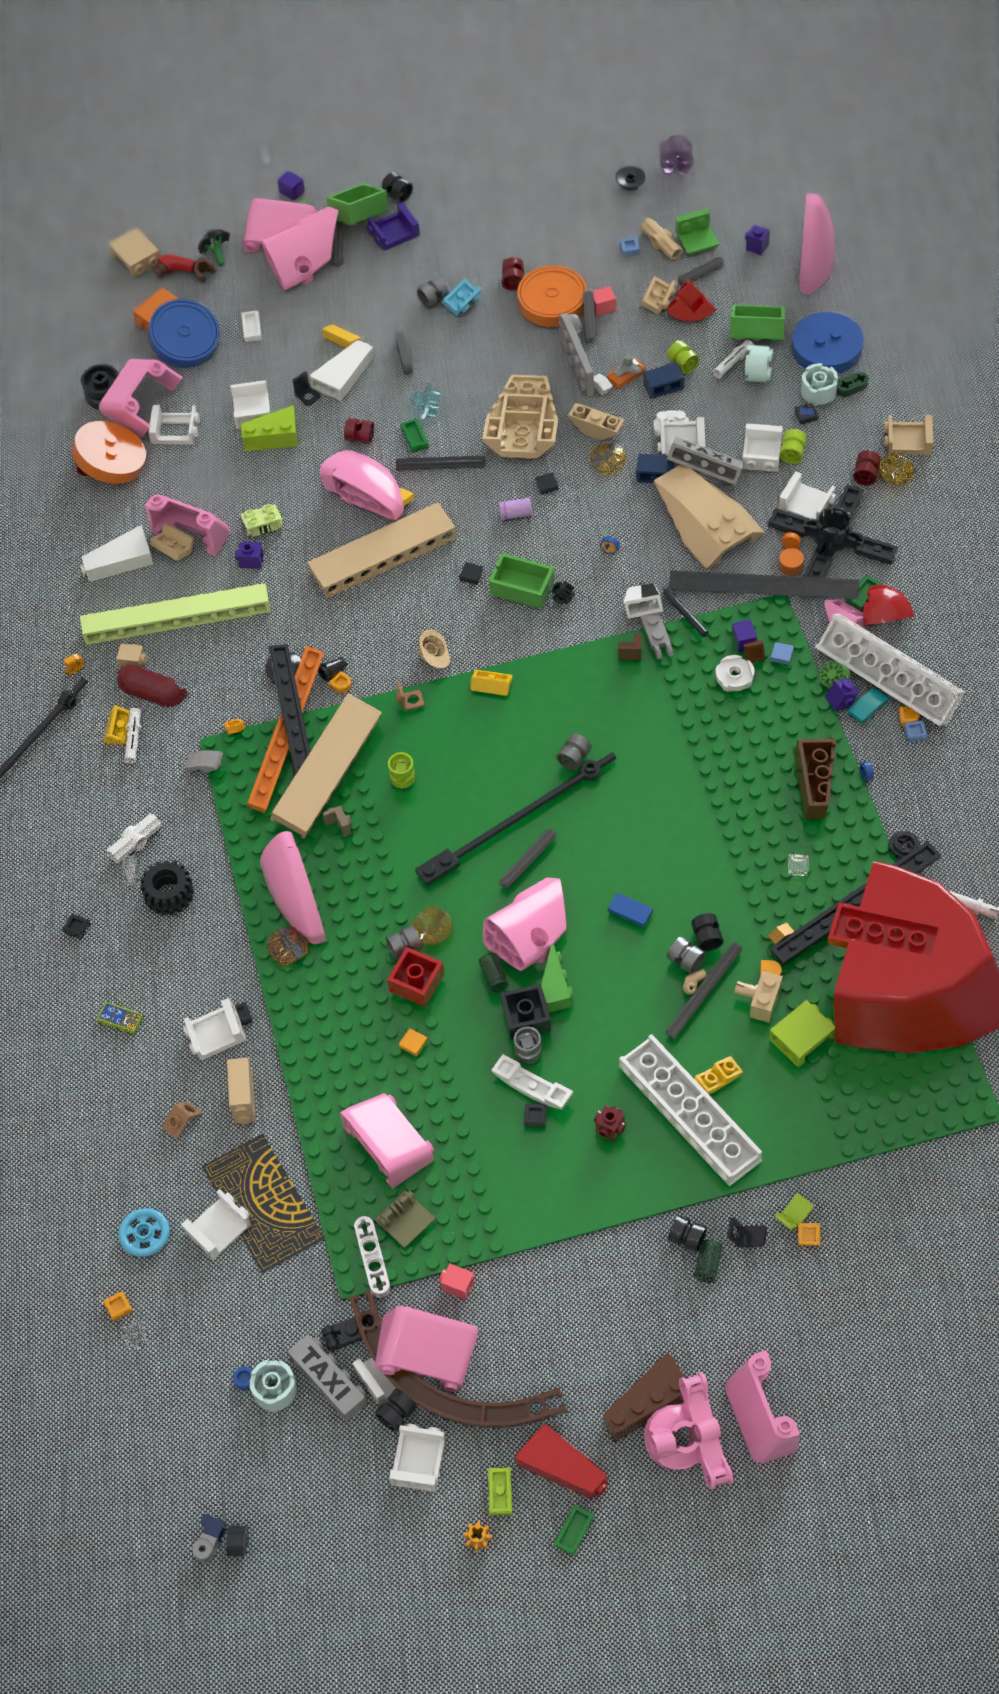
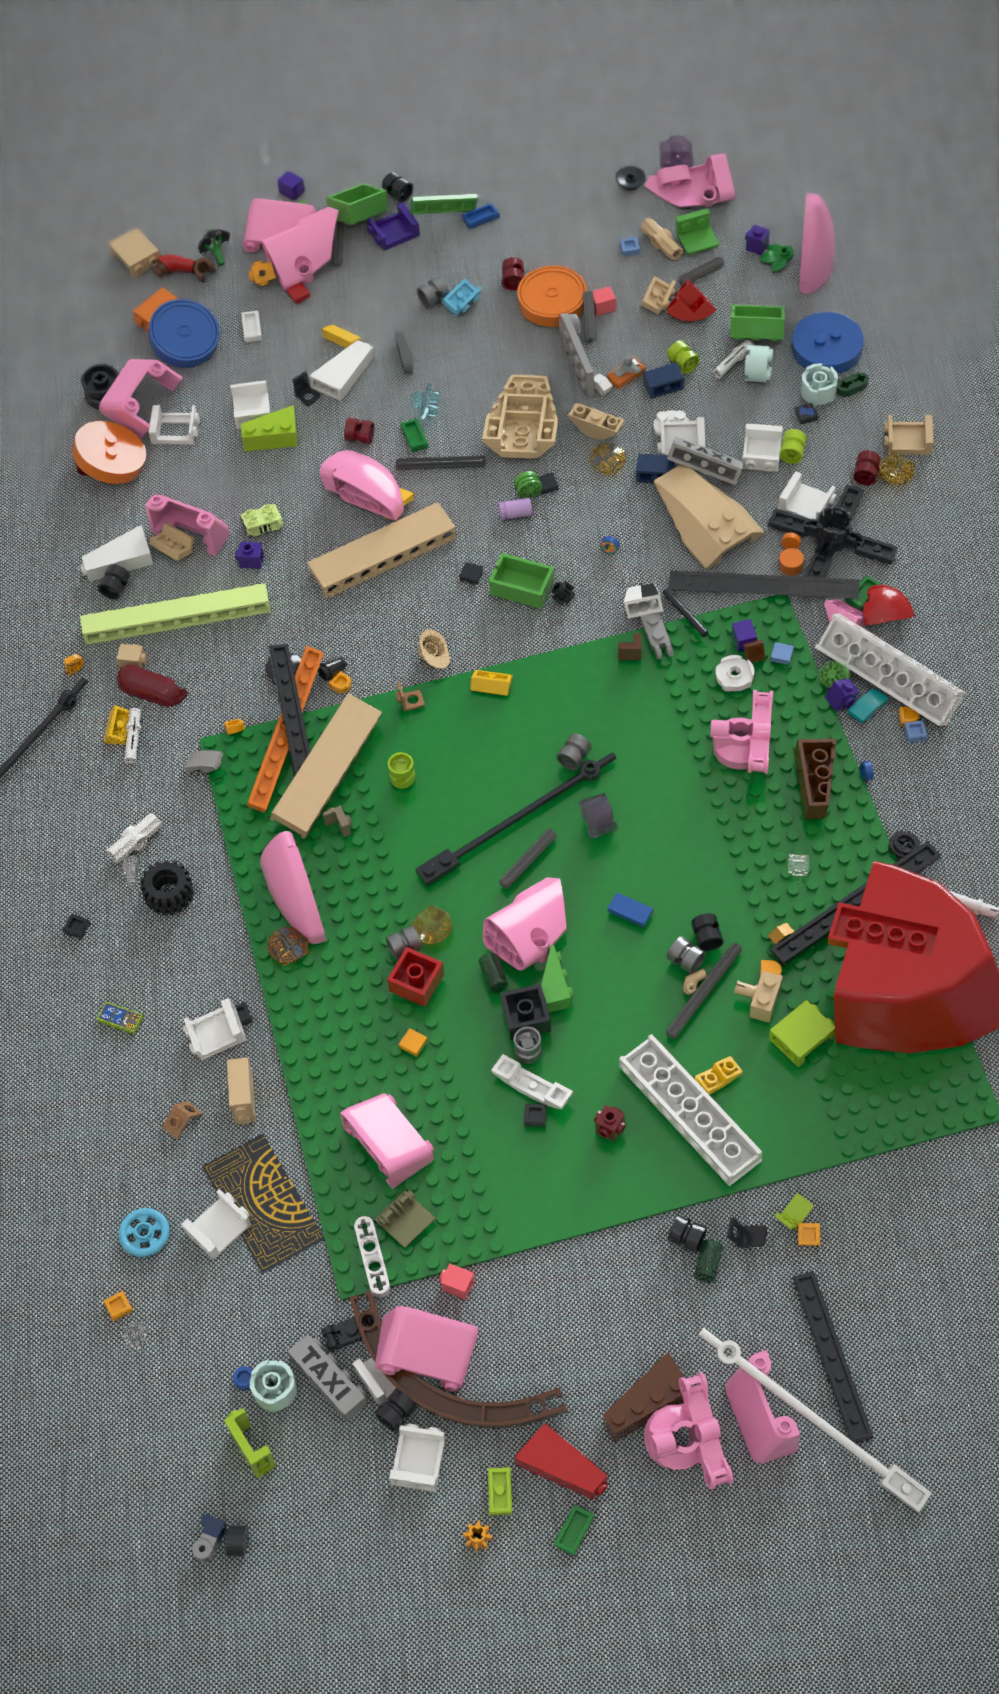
(113, 581): none -> black wheel
(258, 1461): none -> lime panel
(266, 268): none -> light orange brick
(298, 293): none -> red tile
(443, 204): none -> bright green plate
(480, 216): none -> blue tile
(526, 484): none -> bright green wheel
(598, 815): none -> brick
(689, 185): none -> bright pink panel
(752, 748): none -> bright pink piece
(777, 256): none -> green plate
(832, 1358): none -> black tile
(893, 1479): none -> white bar

